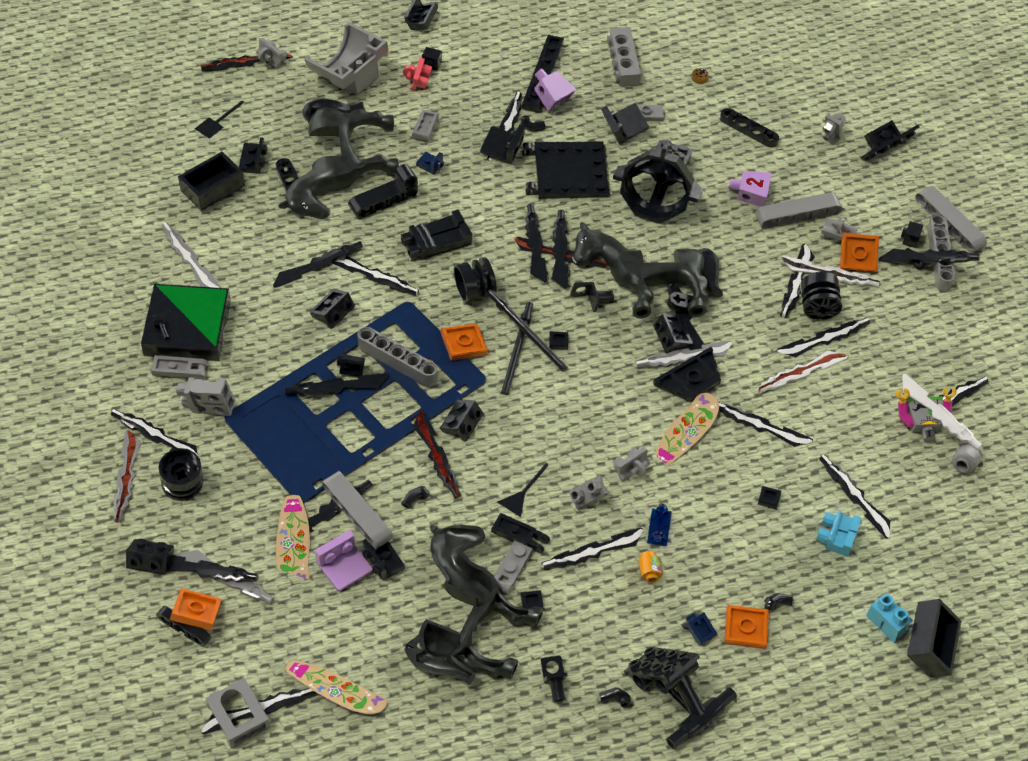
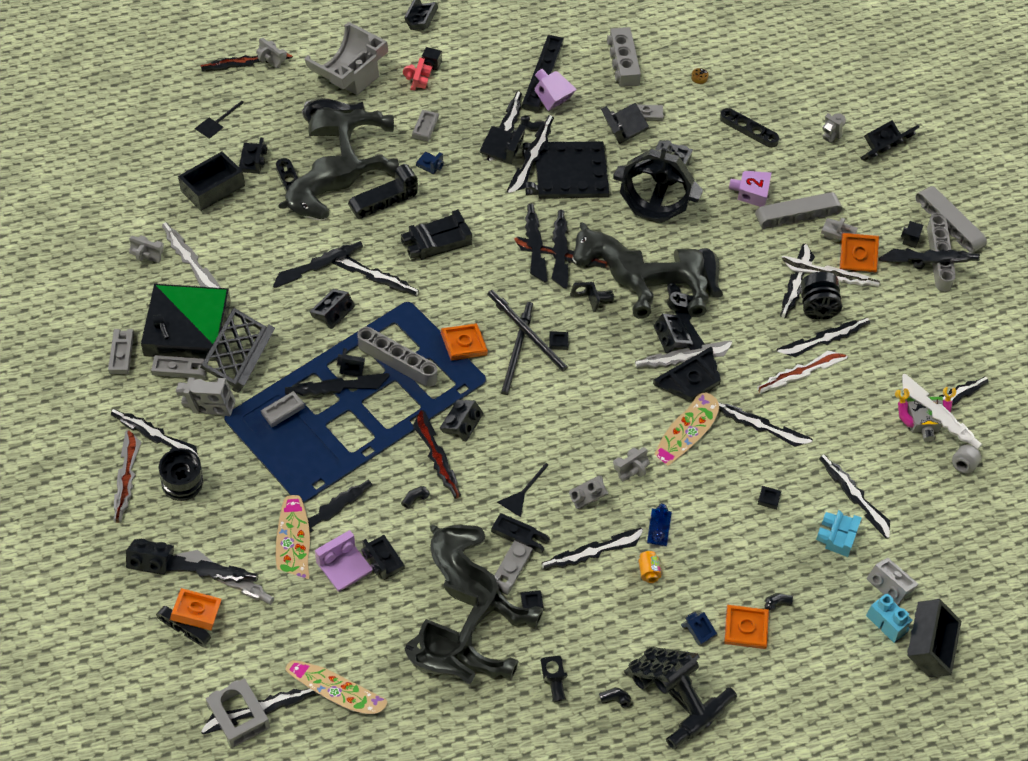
(121, 351): none -> light grey plate
(145, 249): none -> light grey hips
(249, 360): none -> black fence
(282, 409): none -> light grey plate
(357, 510): light grey beam -> none
(474, 279): black wheel -> none
(532, 154): none -> black sword
(891, 580): none -> light grey bracket

